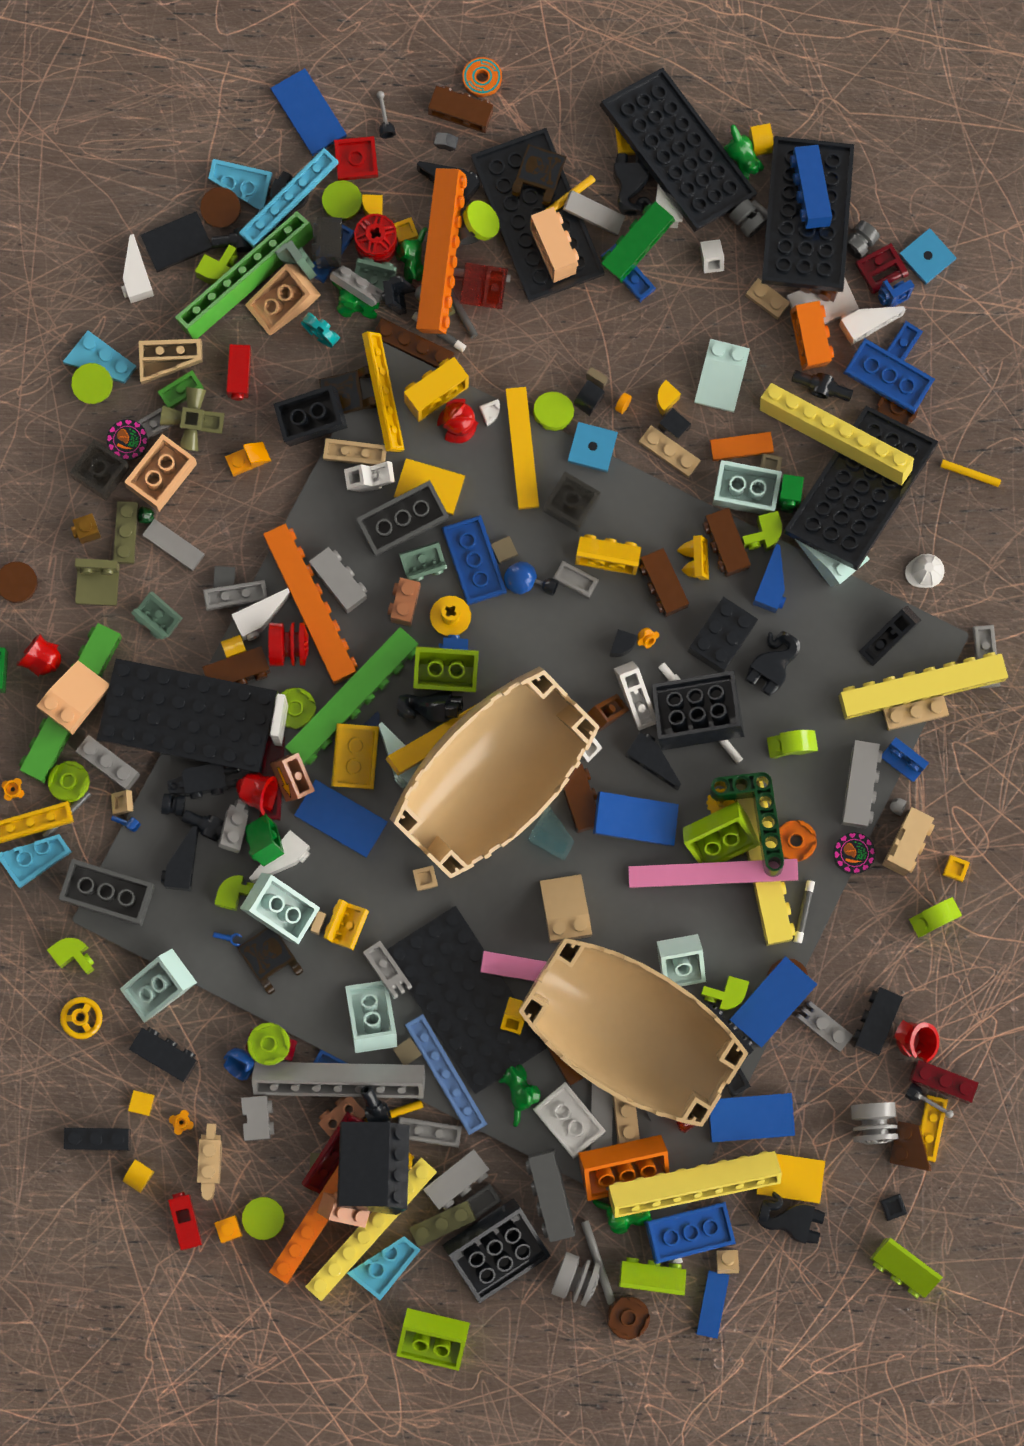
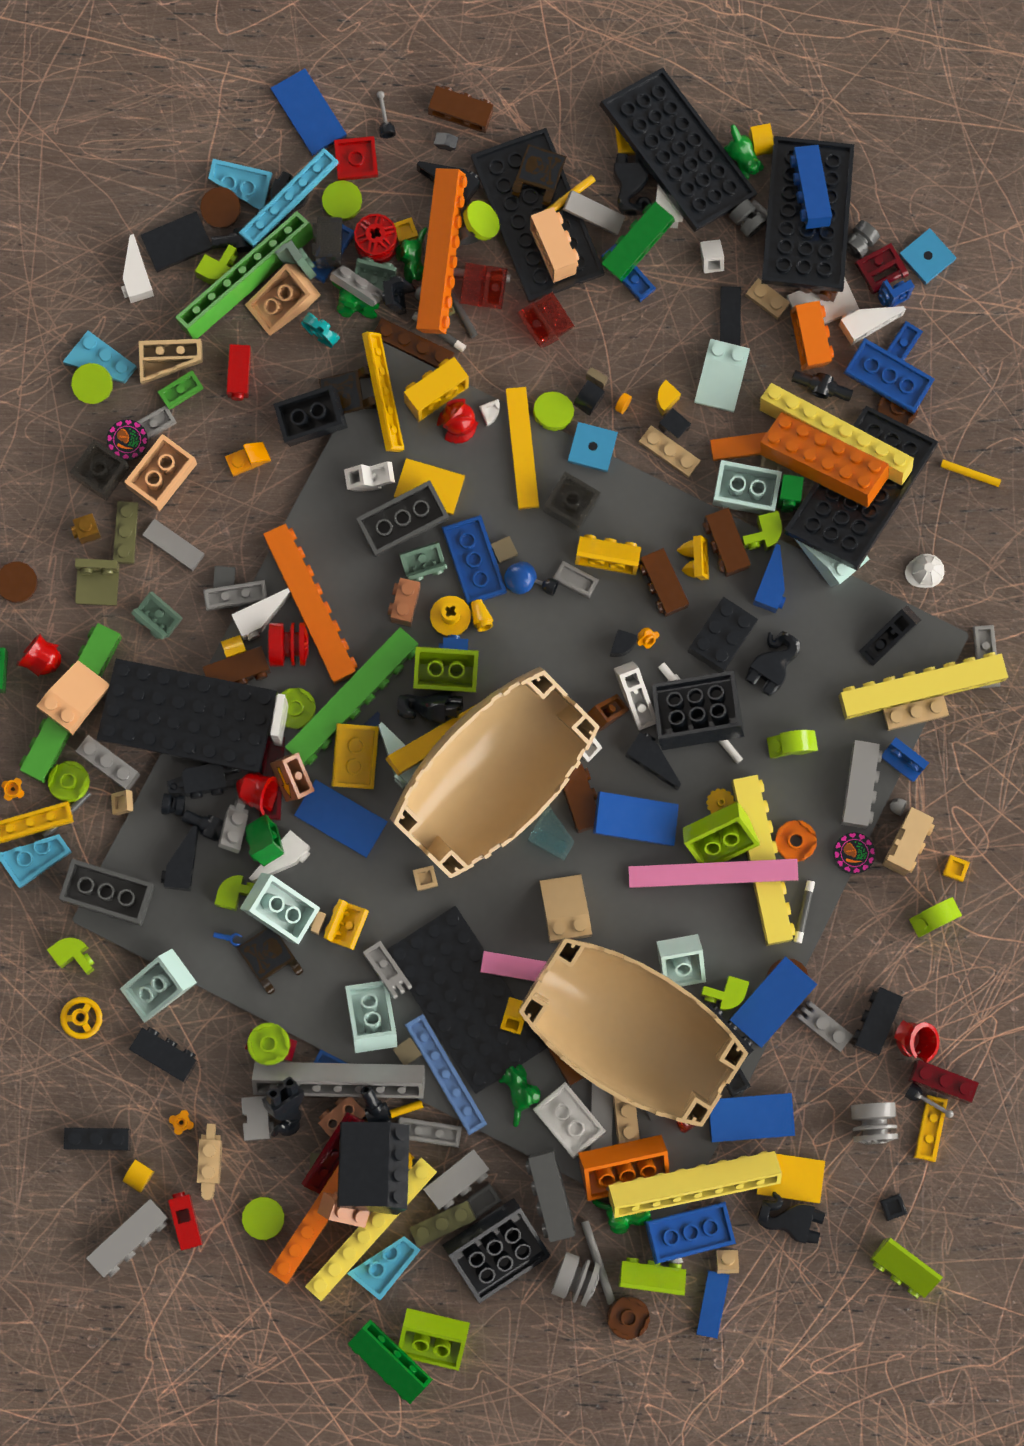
(128, 1238): none -> light grey brick
(132, 824): blue hand -> none
(141, 1103): yellow tile -> none
(145, 515): dark green hinge -> none
(193, 419): olive brick -> none
(228, 1229): light orange brick -> none
(239, 1063): blue hair -> none
(284, 1106): none -> black hips
(338, 579): light grey brick -> none
(354, 452): tan plate -> none
(372, 204): yellow brick -> none
(389, 1361): none -> green brick
(481, 616): none -> yellow cone
(485, 66): orange tile -> none
(546, 320): none -> clear red brick
(730, 315): none -> black tile
(762, 814): dark green beam -> none
(824, 459): none -> orange brick
(909, 1147): reddish brown wing -> none

